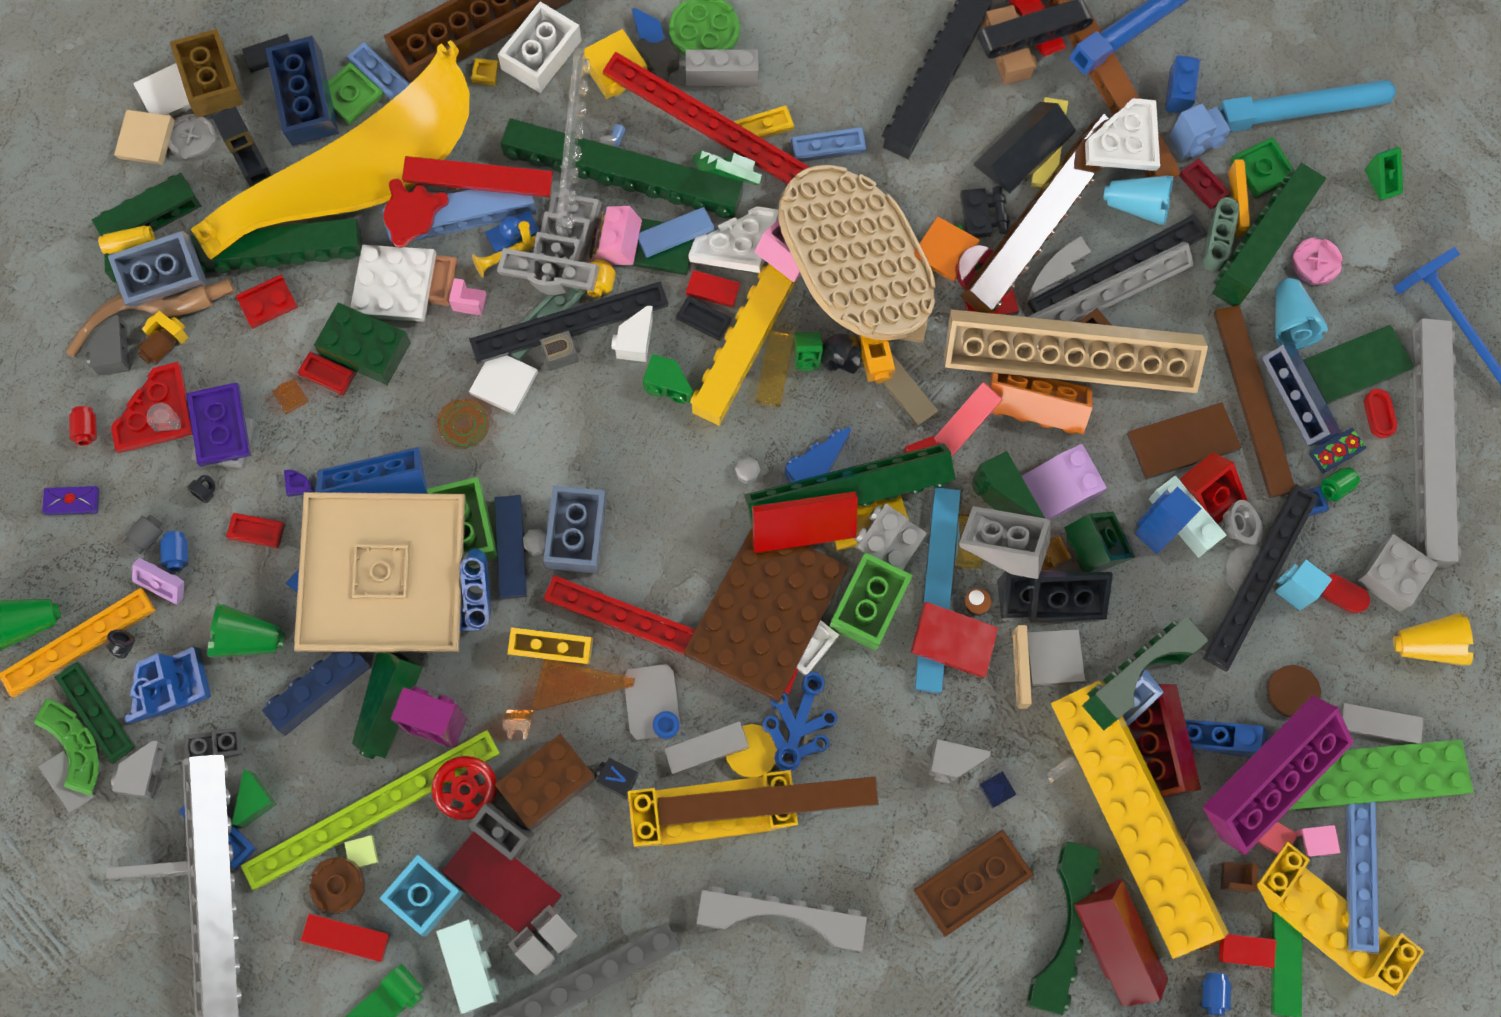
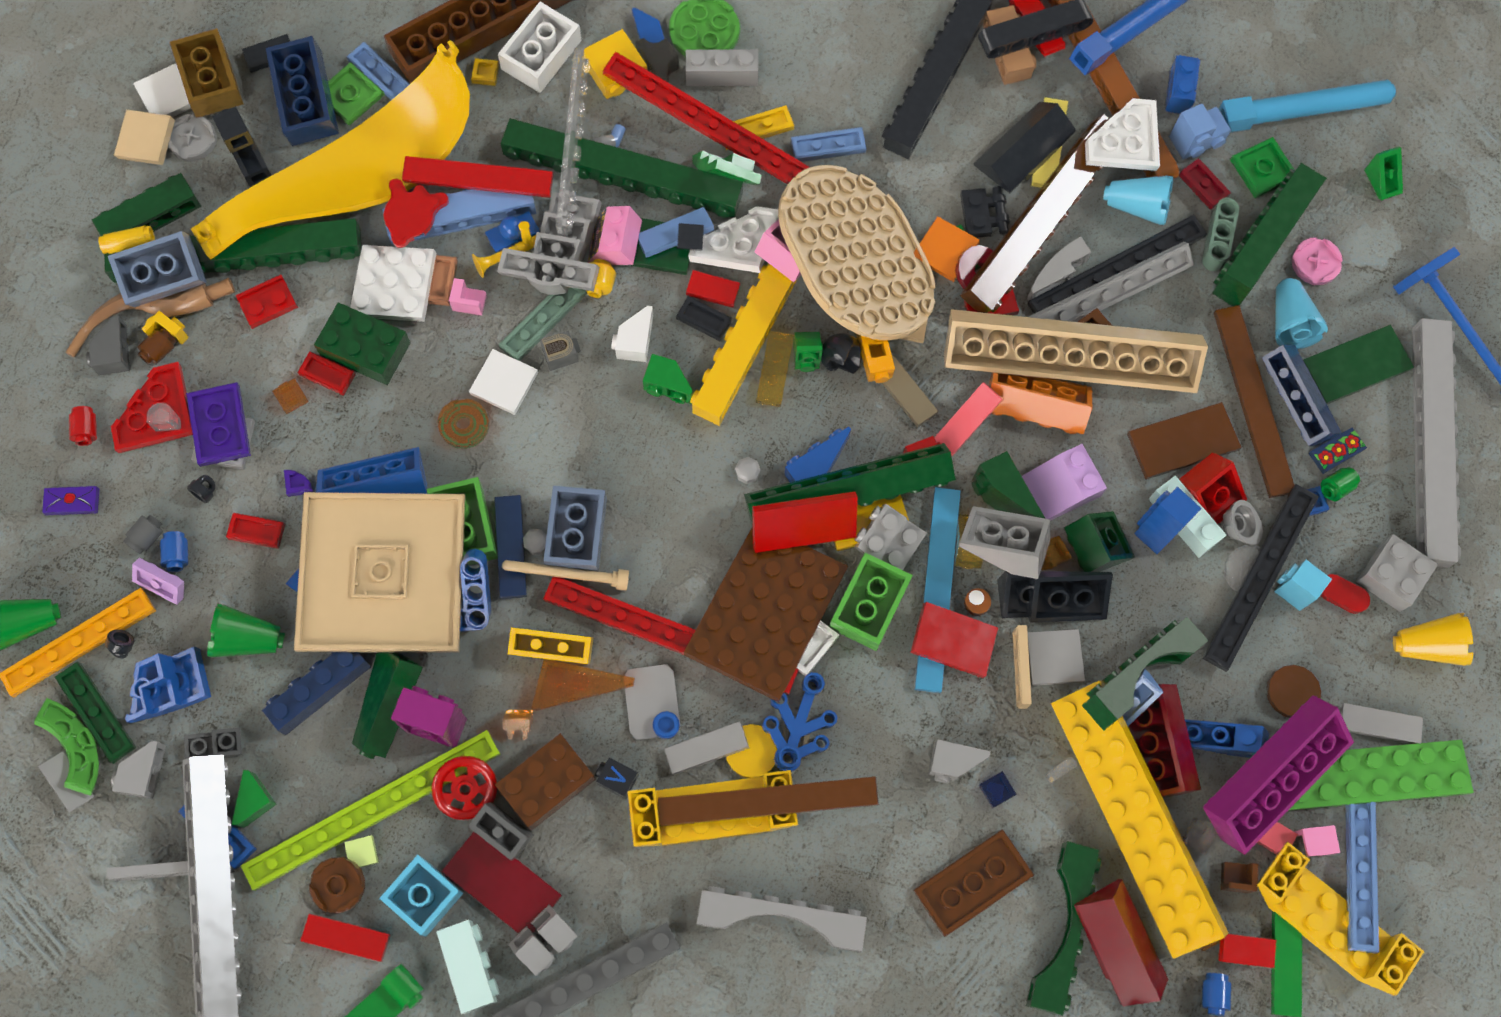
(575, 319): black tile -> none
(617, 579): none -> tan piece
(690, 237): none -> black tile
(1238, 191): light orange tile -> none
(1380, 413): red tile -> none

